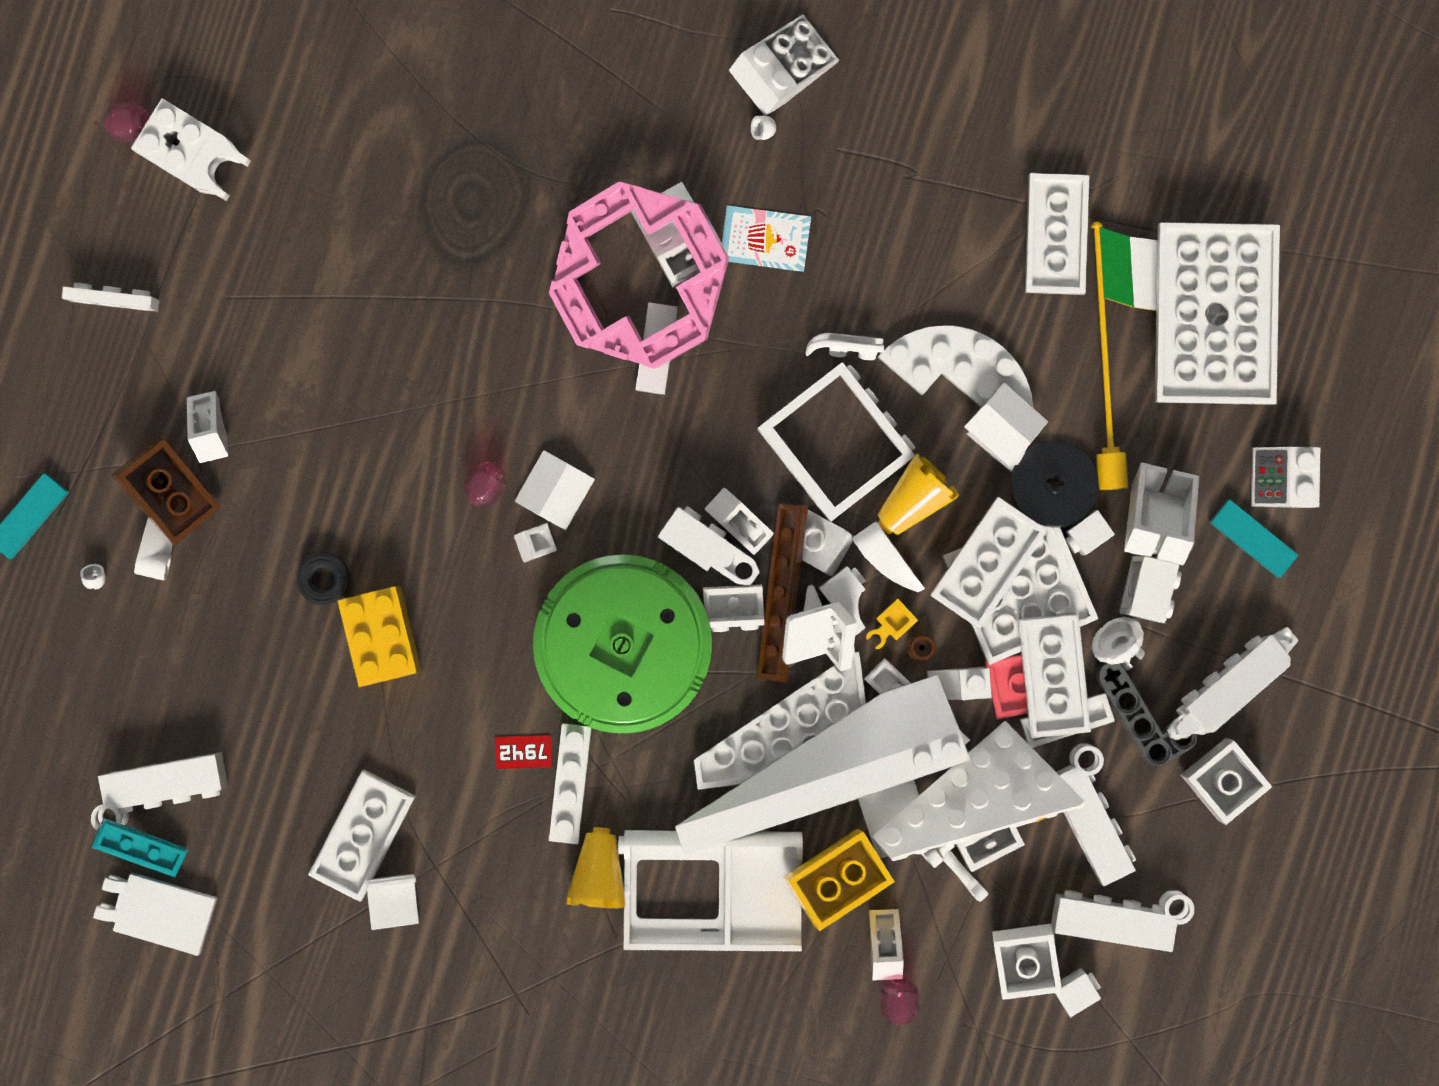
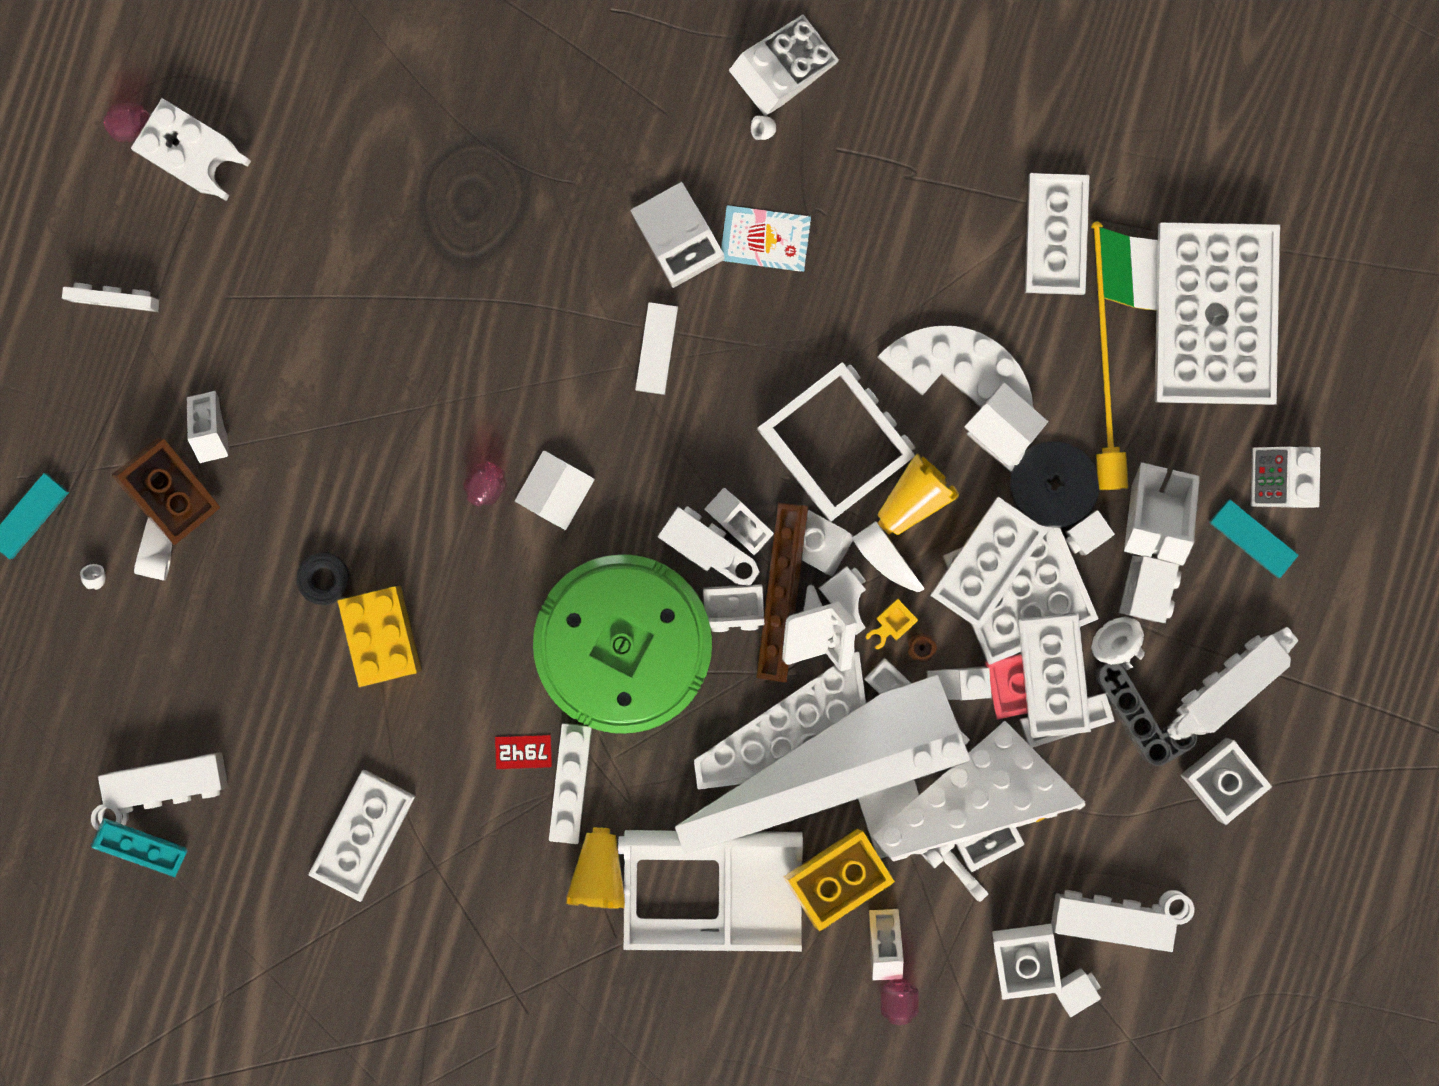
(158, 912): white tile -> none
(392, 901): white piece -> none
(535, 542): white slope -> none
(697, 293): bright pink plate -> none
(841, 343): white piece -> none
(1092, 825): white hinge -> none

